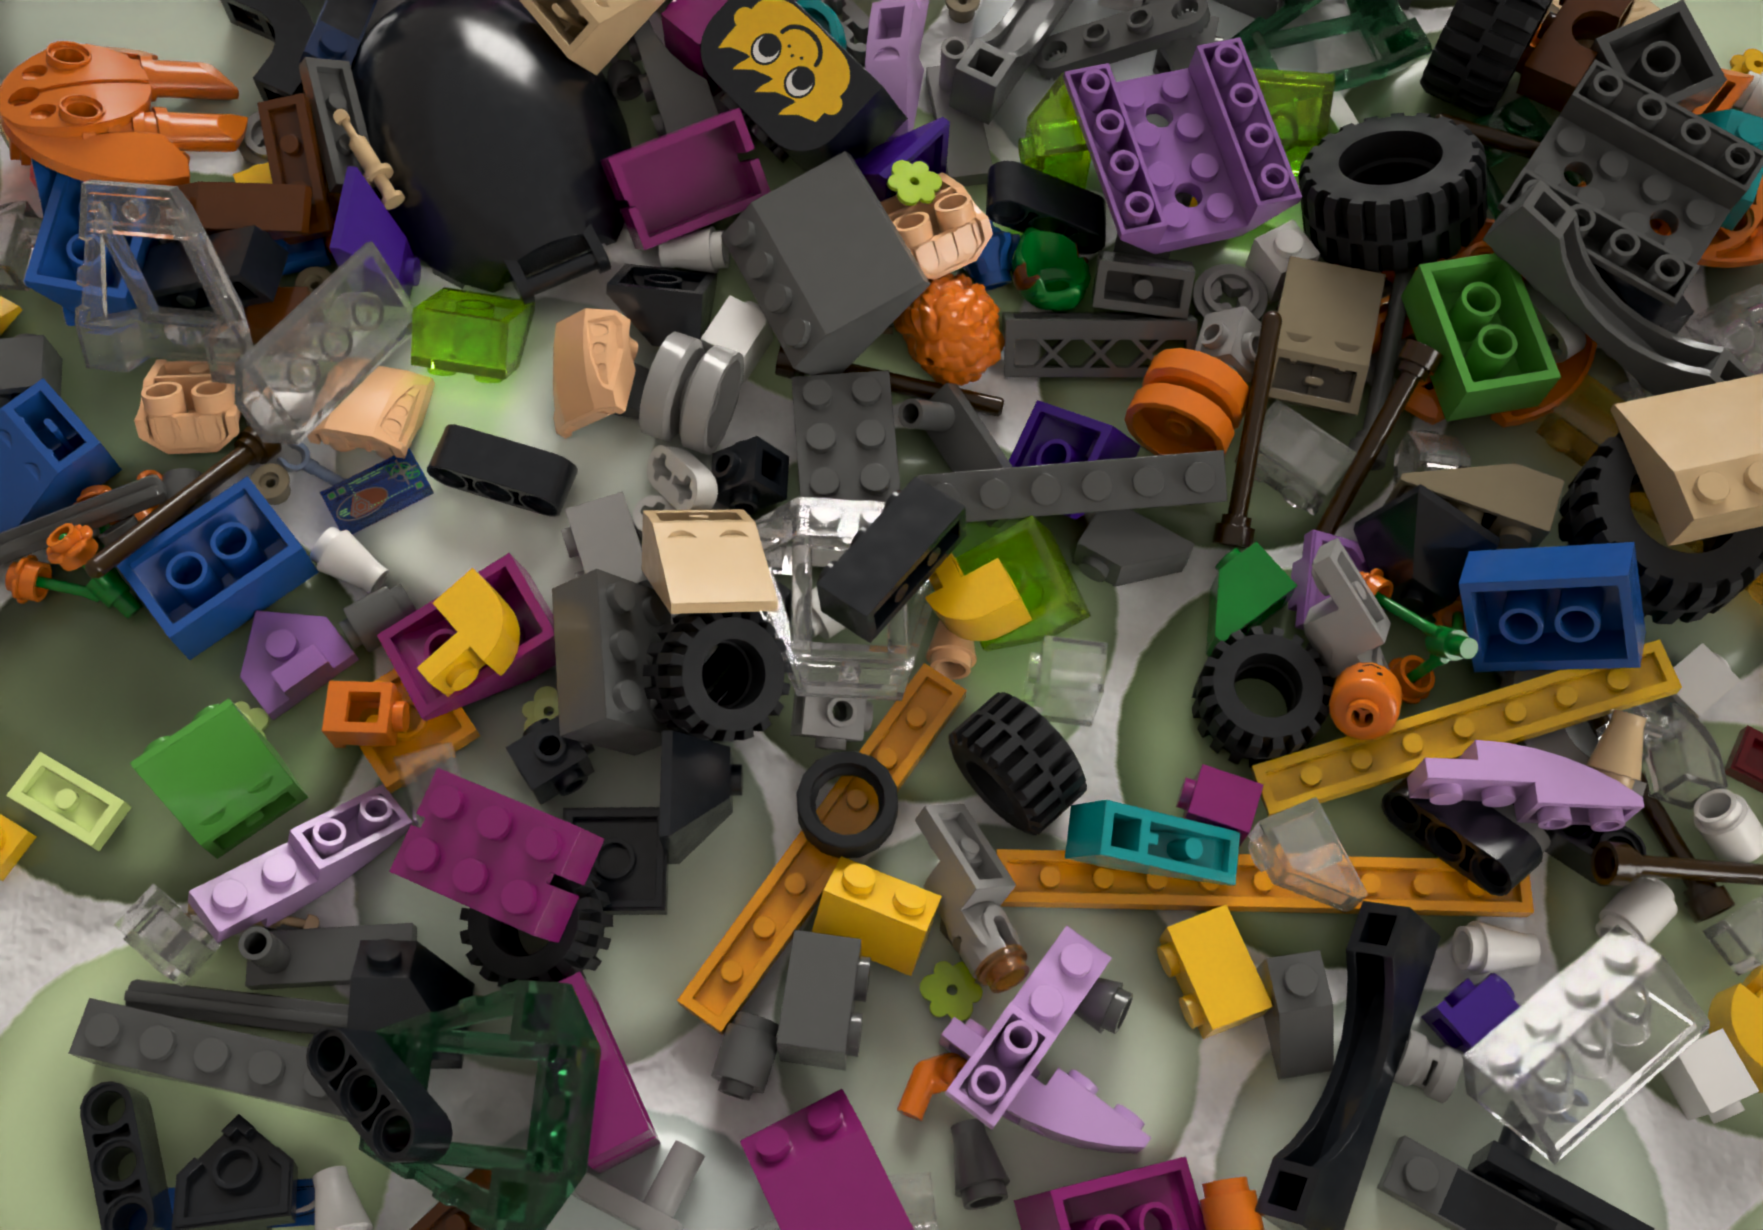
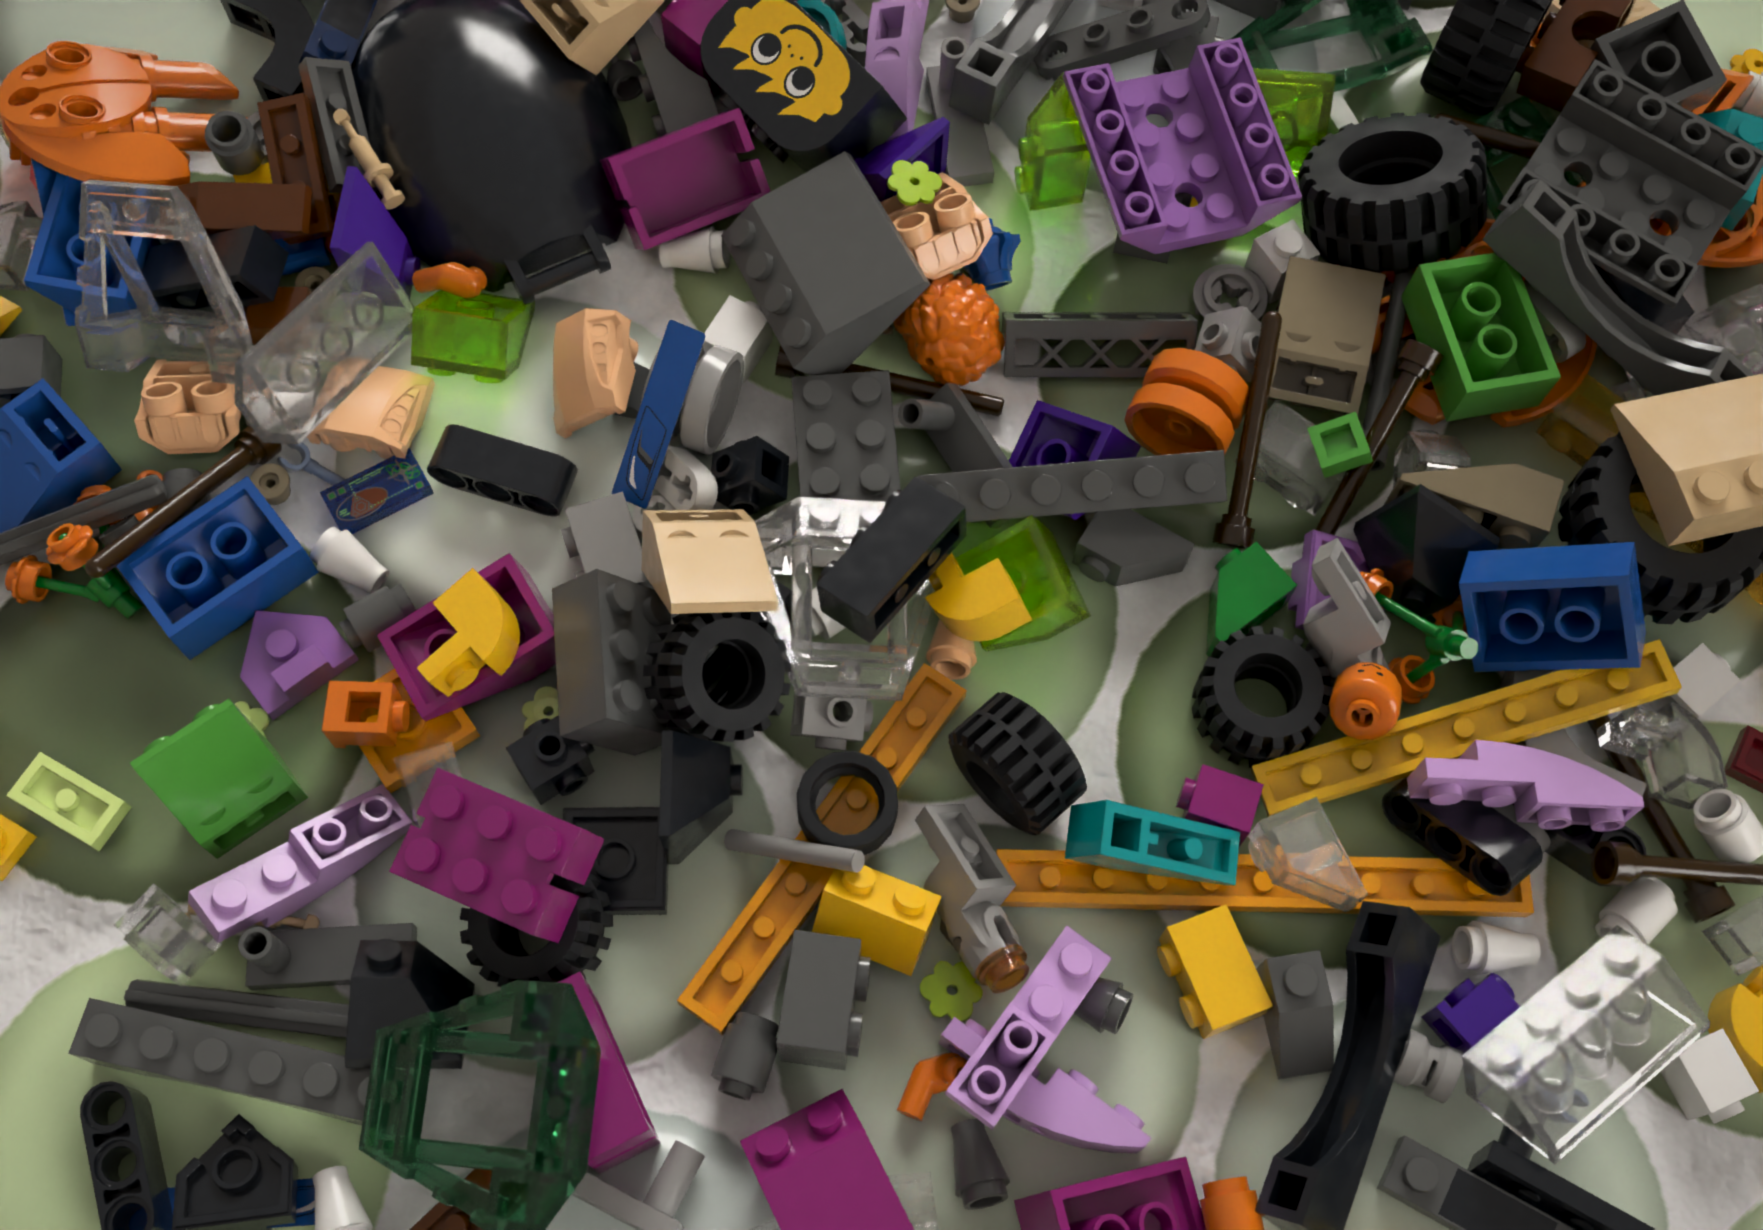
(234, 143): none -> dark grey brick
(379, 1095): black beam -> none
(452, 279): none -> orange arm
(658, 413): none -> blue sticker
(664, 300): black slope -> none
(795, 850): none -> light grey bar
(1030, 198): black beam -> none
(1049, 270): green hair -> none
(1066, 679): clear brick -> none
(1143, 284): dark grey brick -> none
(1340, 444): none -> bright green plate
(1620, 748): tan cone -> none

